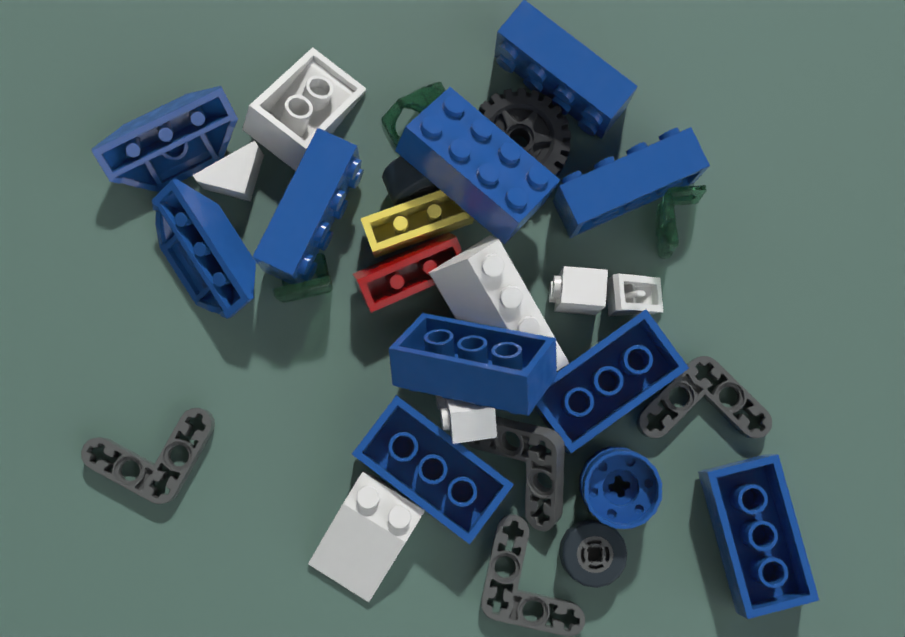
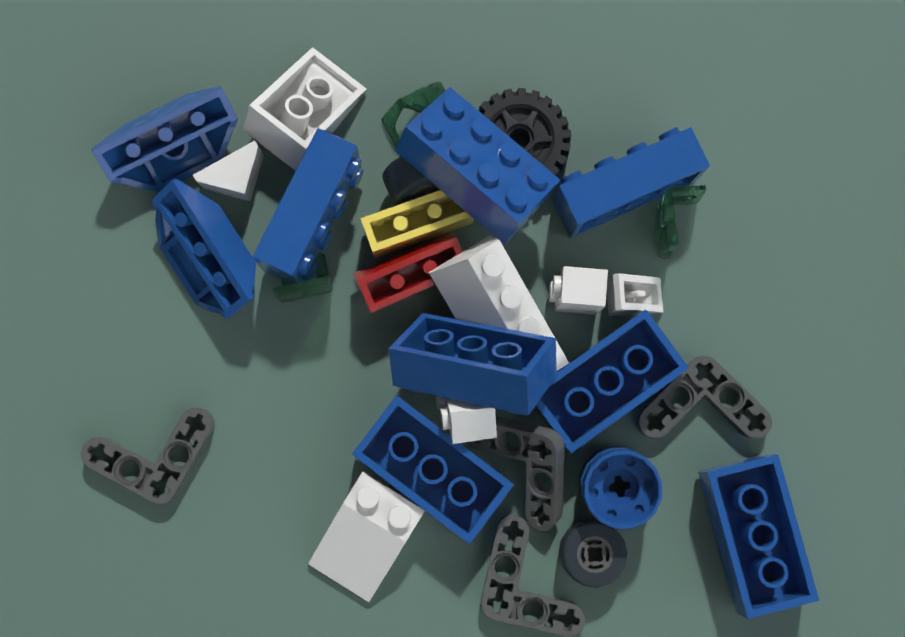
(562, 69): blue brick -> none

